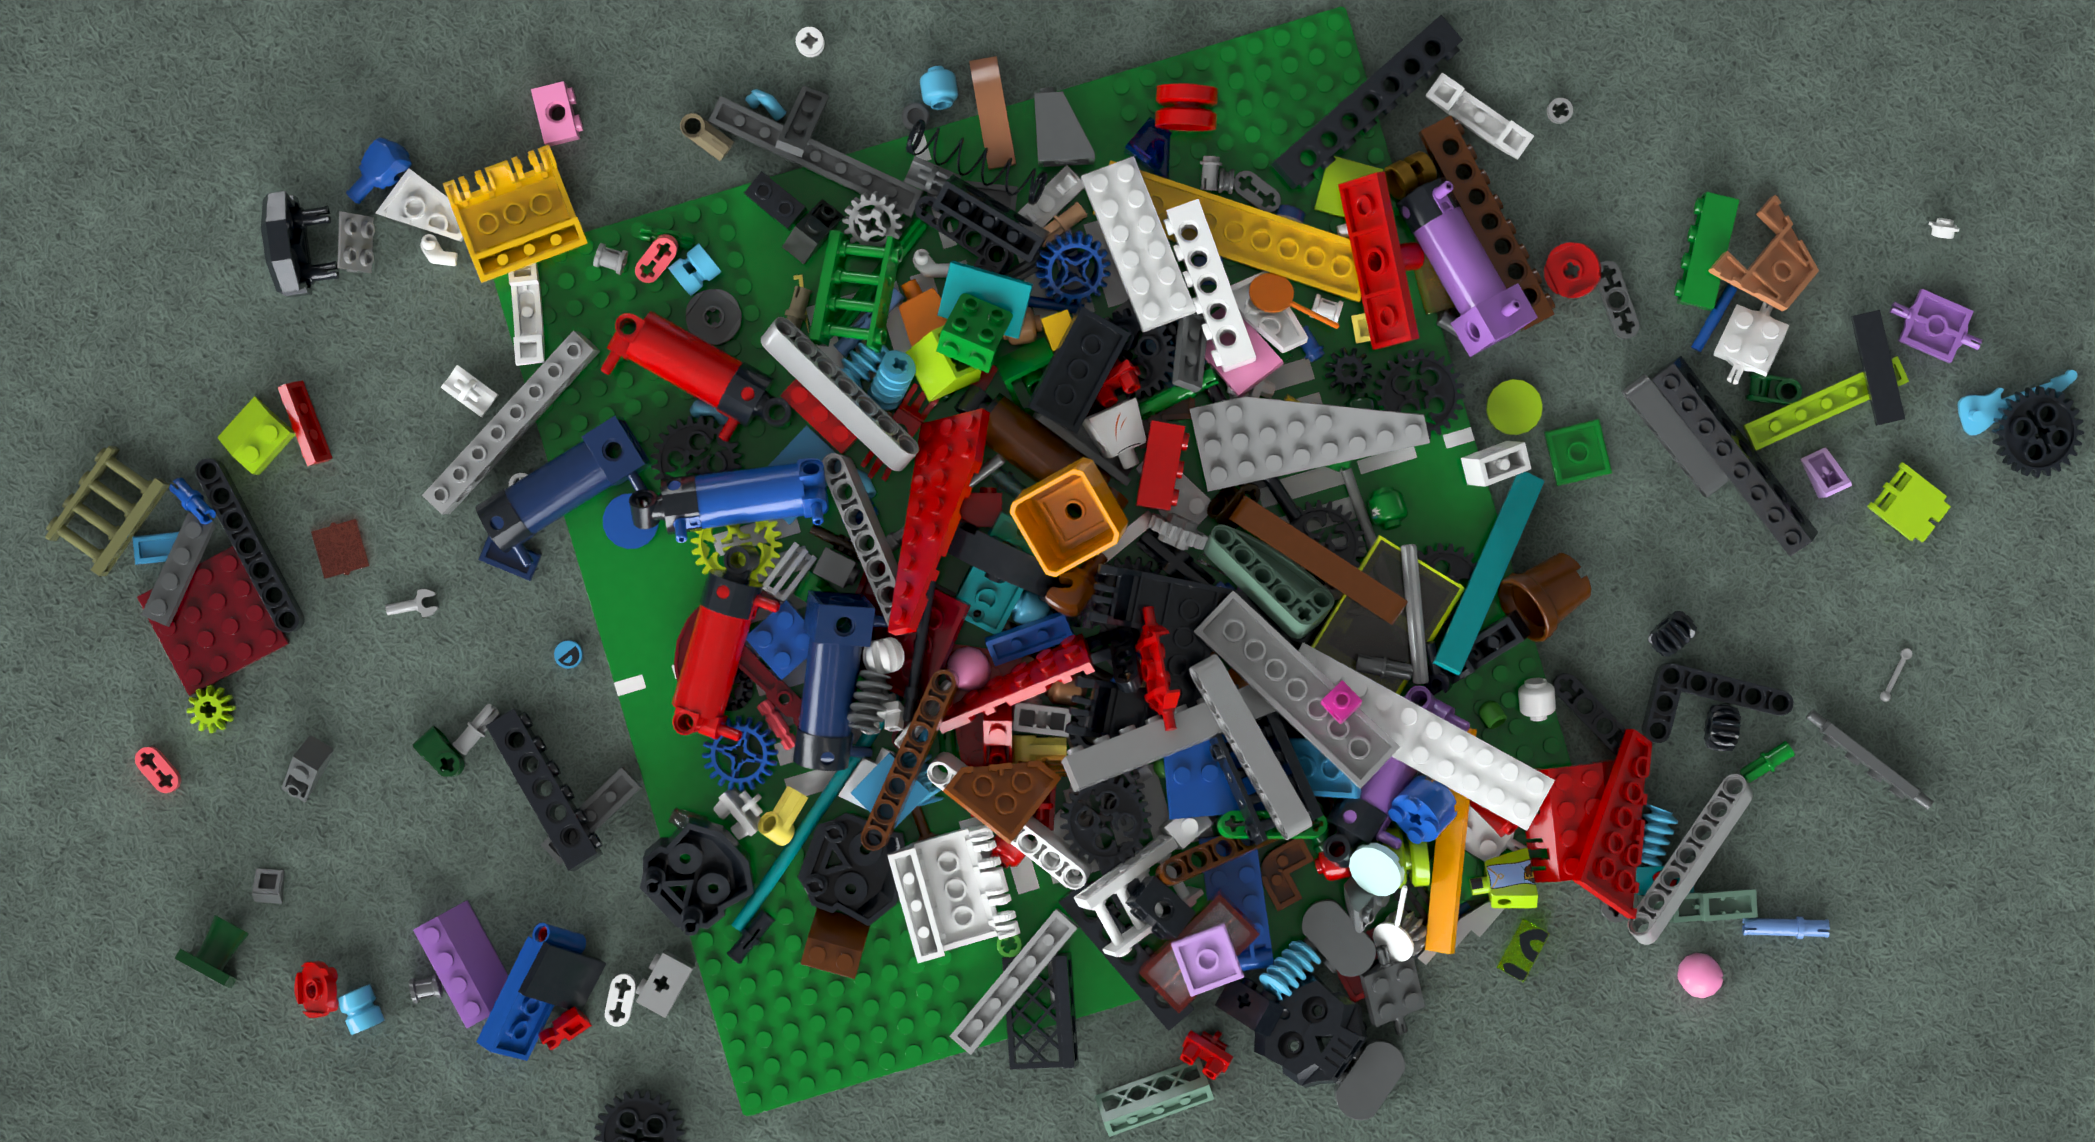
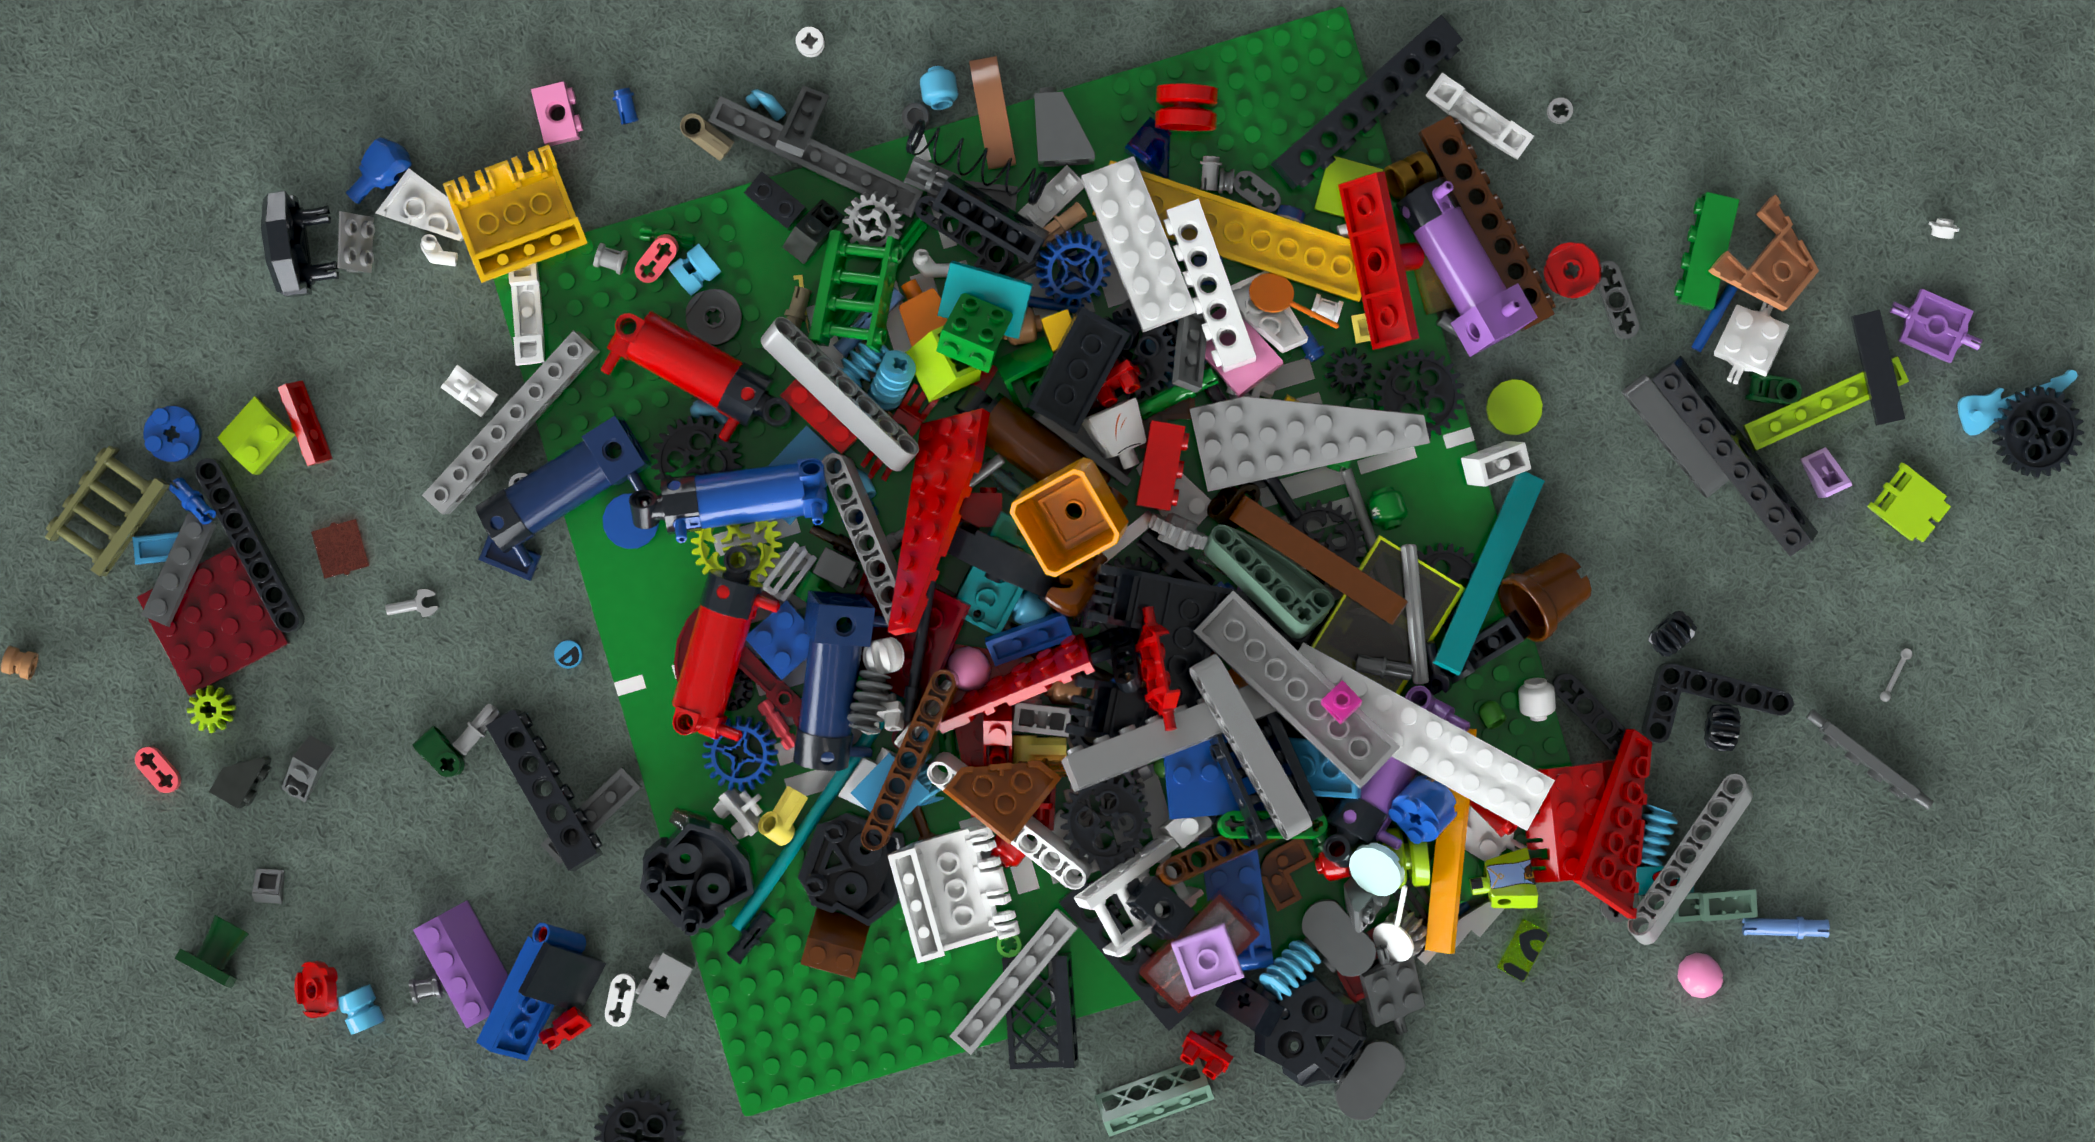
(19, 662): none -> medium nougat wheel
(180, 447): none -> blue plate
(237, 782): none -> pearl dark grey slope
(625, 105): none -> blue pin
(1577, 452): green tile -> none
(1767, 762): green axle -> none

